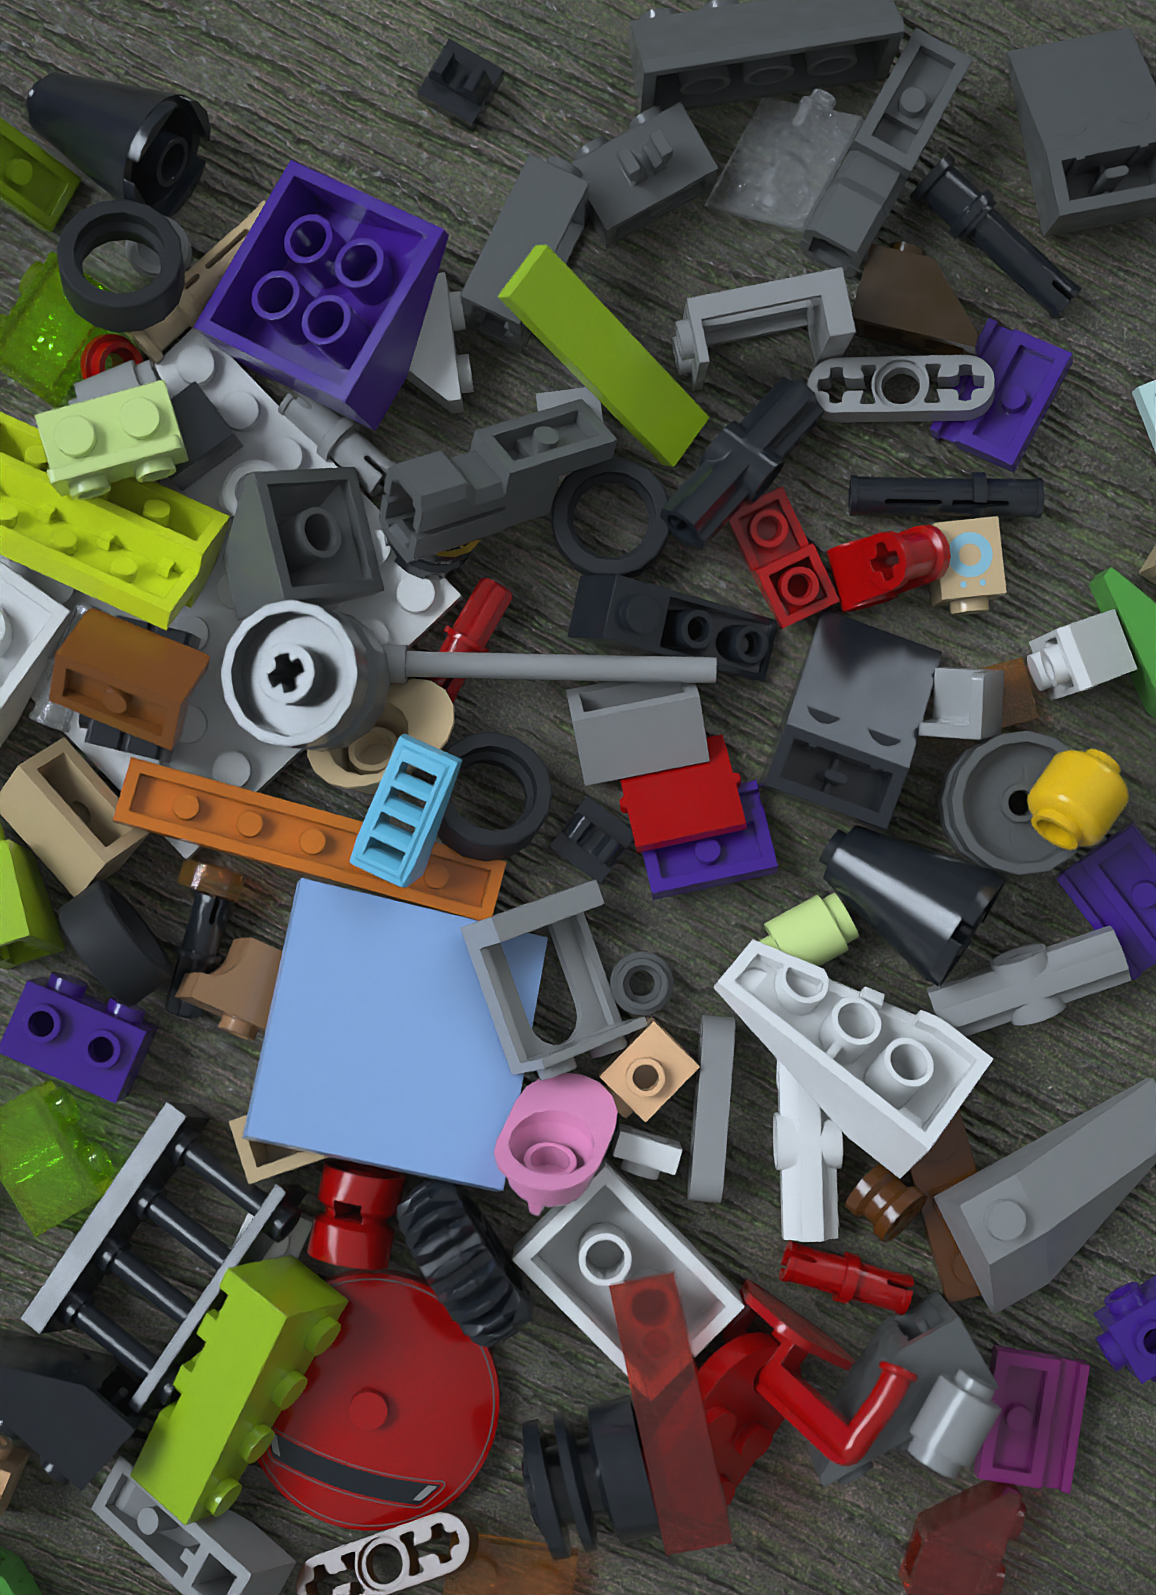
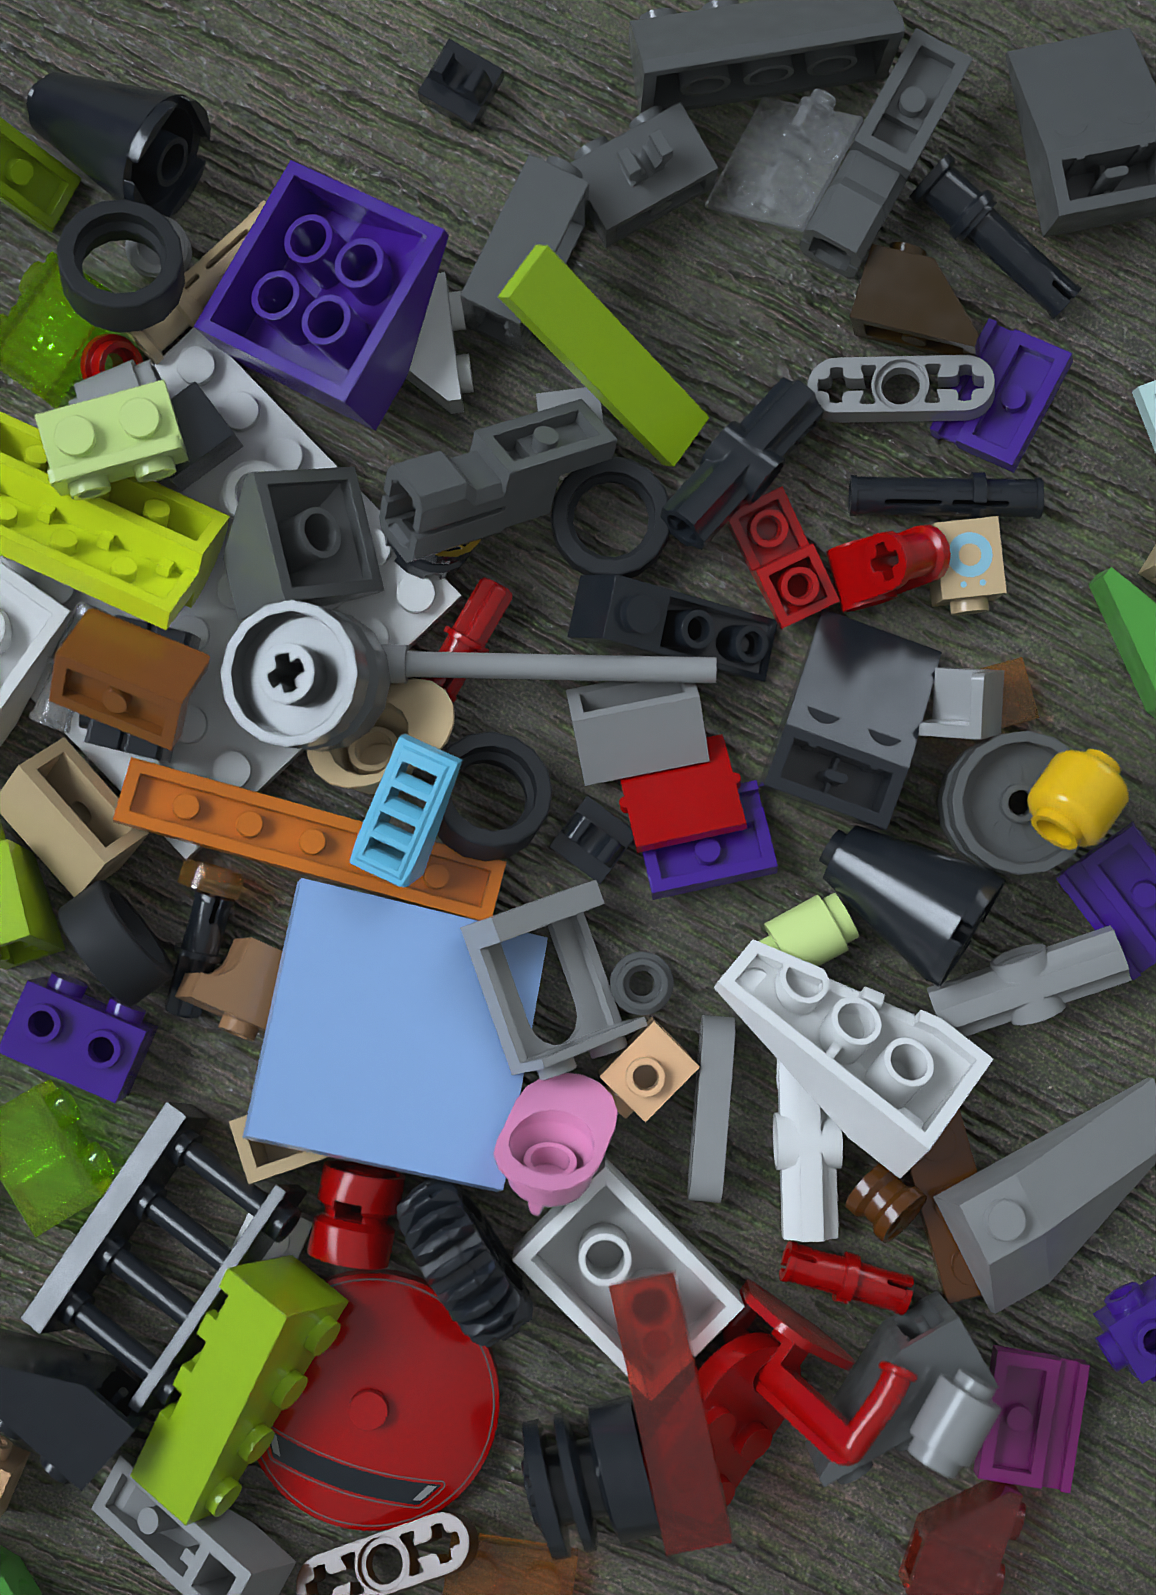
(338, 440): light grey pin -> none
(645, 1152): white plate -> none
(762, 309): light grey panel -> none
(1080, 655): white slope -> none

